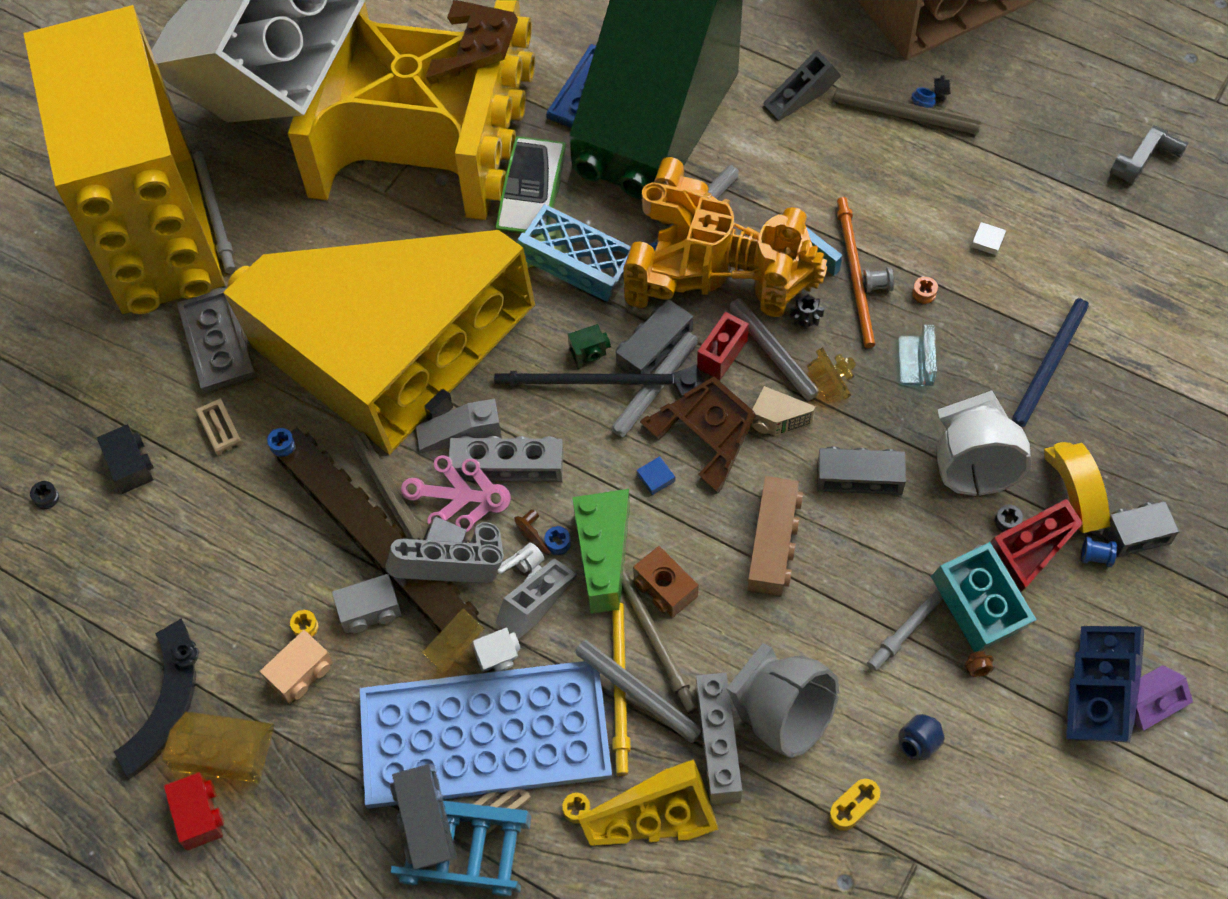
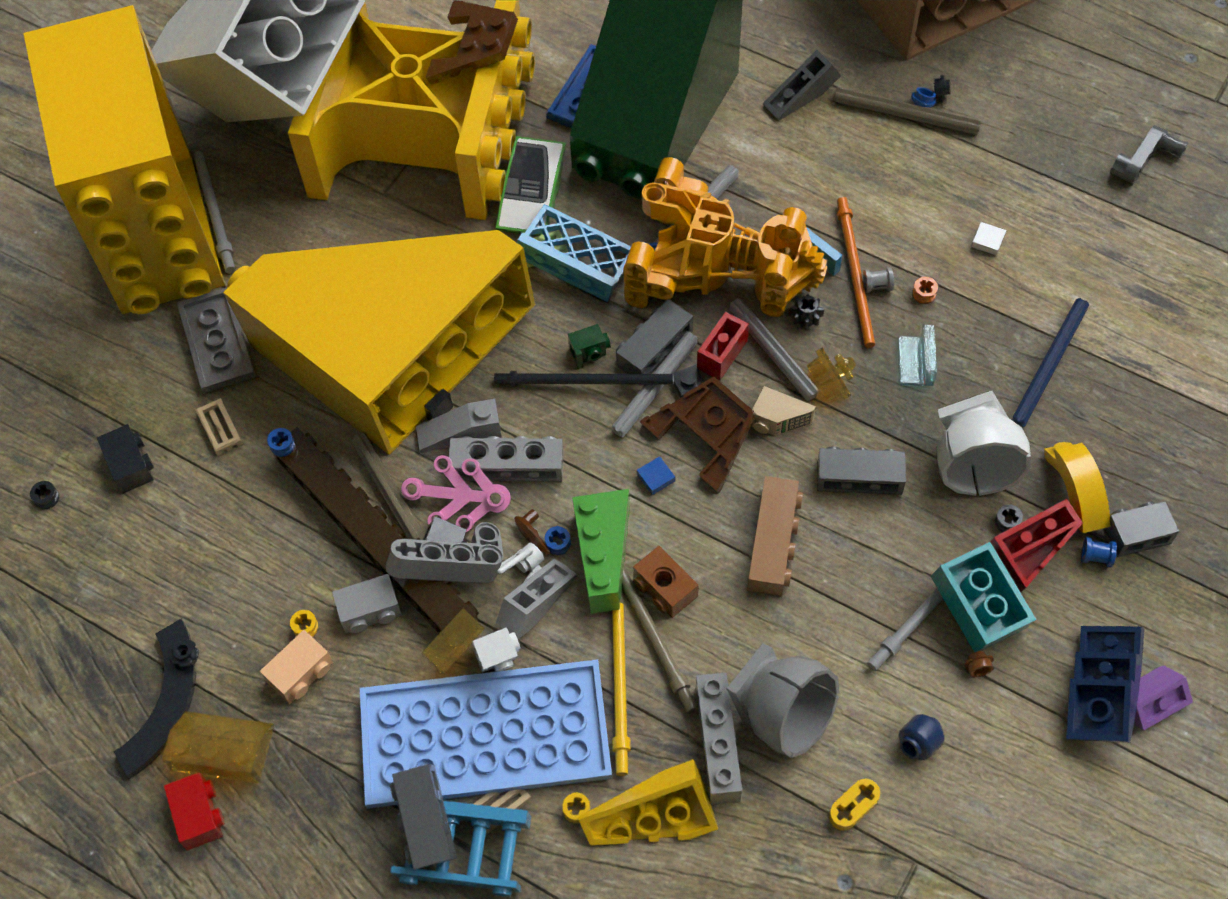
(638, 691): light grey axle -> none

